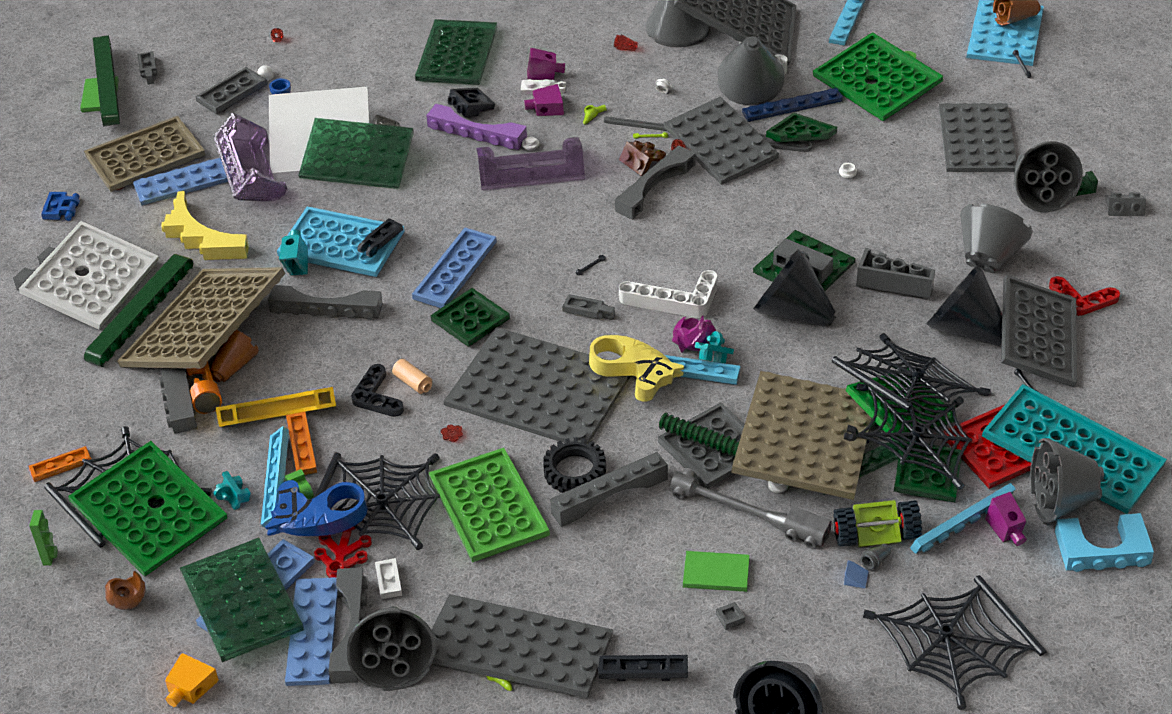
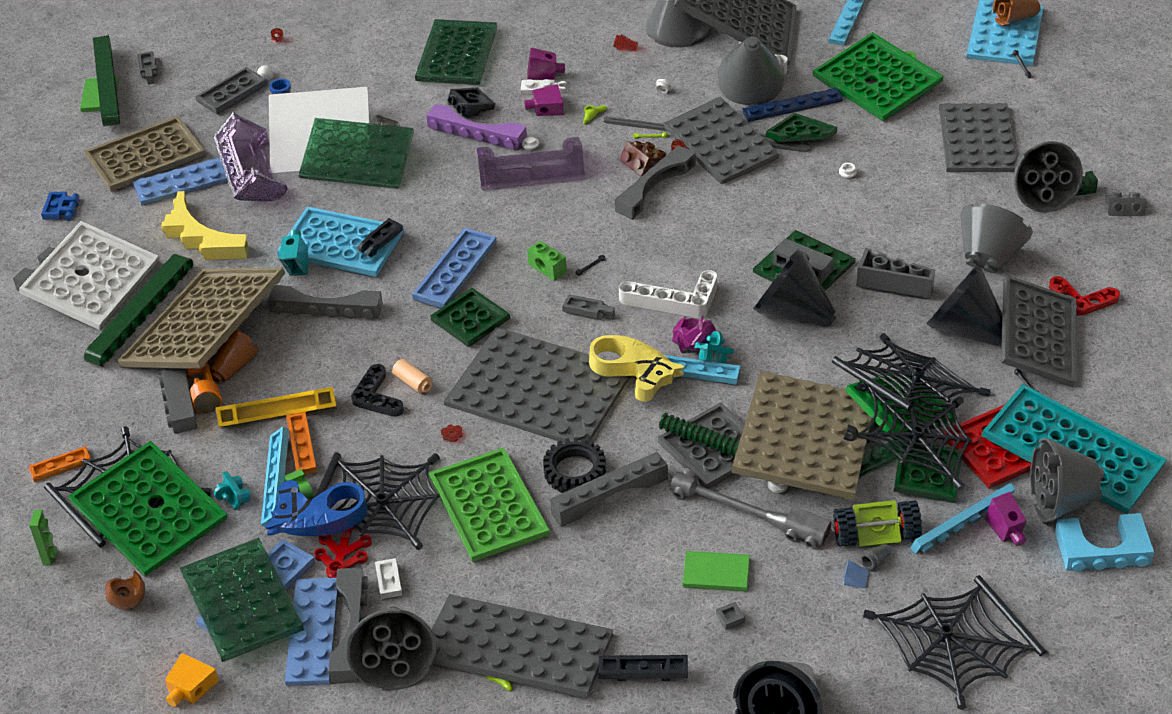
(547, 260): none -> bright green brick

